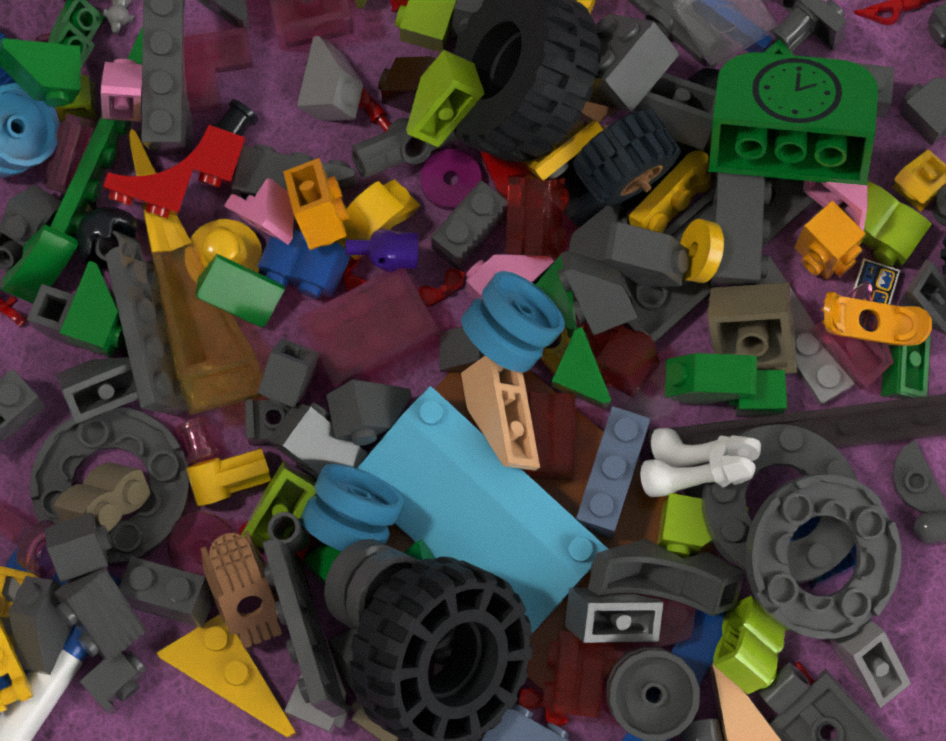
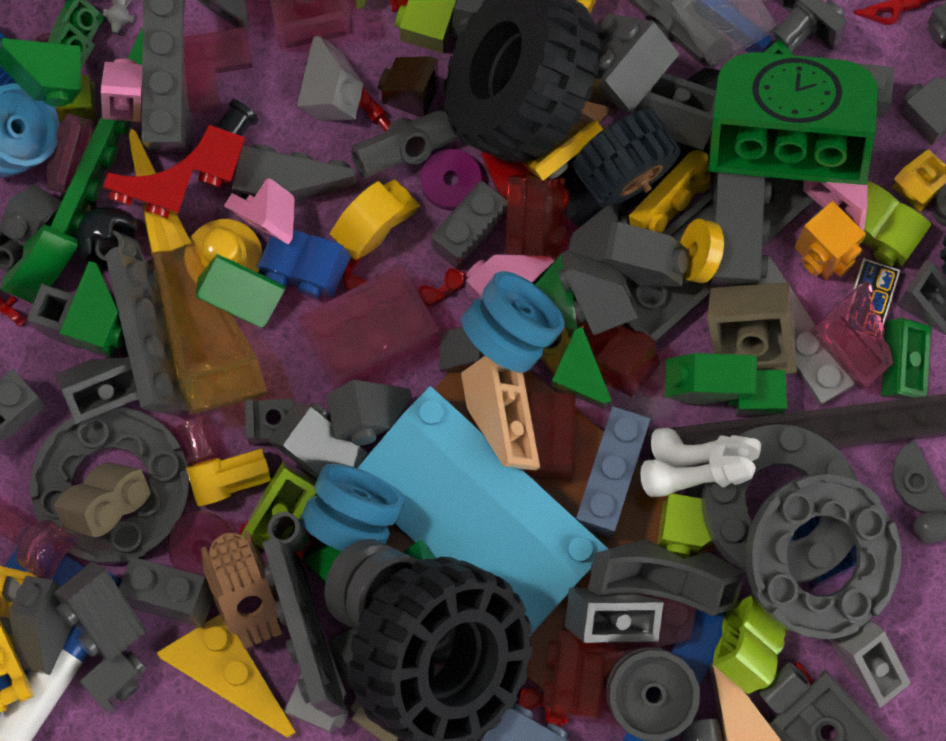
(77, 546): dark grey brick -> none
(288, 373): dark grey slope -> none
(316, 203): light orange brick -> none
(387, 249): dark purple piece -> none
(444, 98): lime slope -> none
(895, 323): light orange piece -> none

